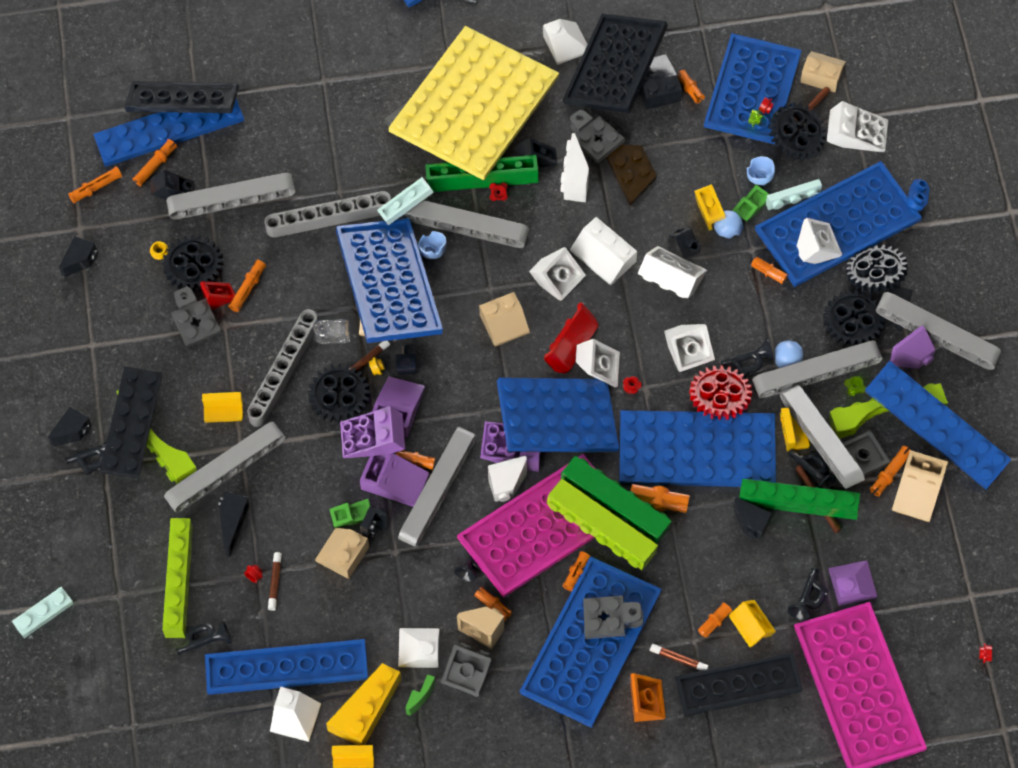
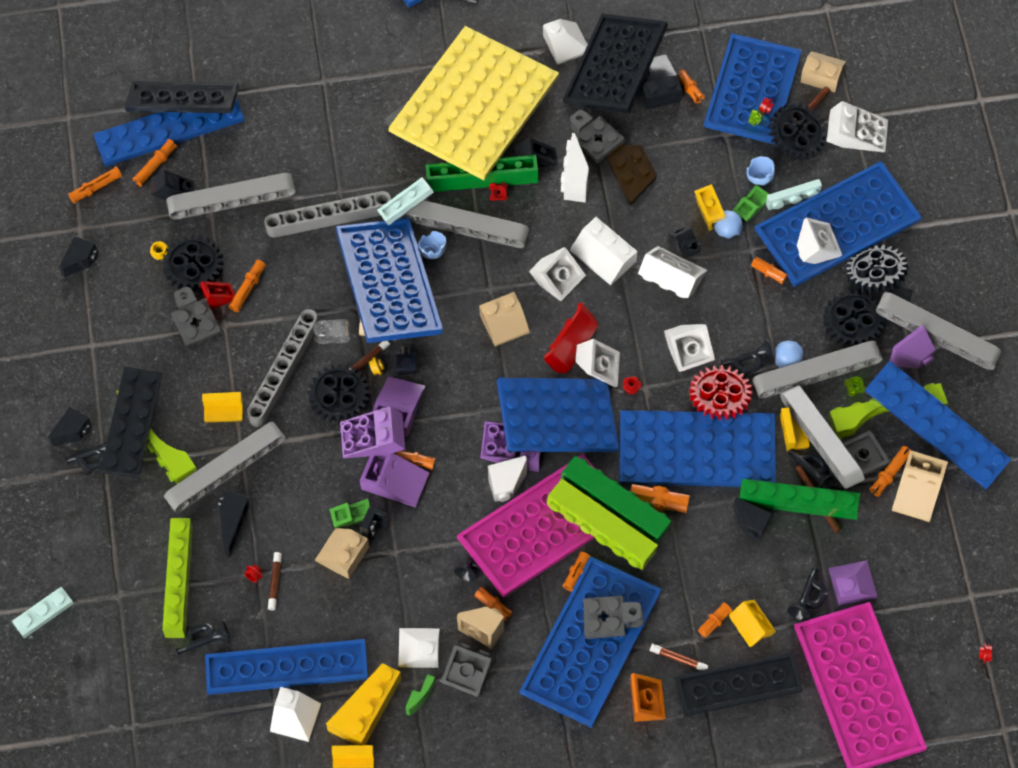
(437, 487): light grey beam -> none
(918, 194): blue plate -> none

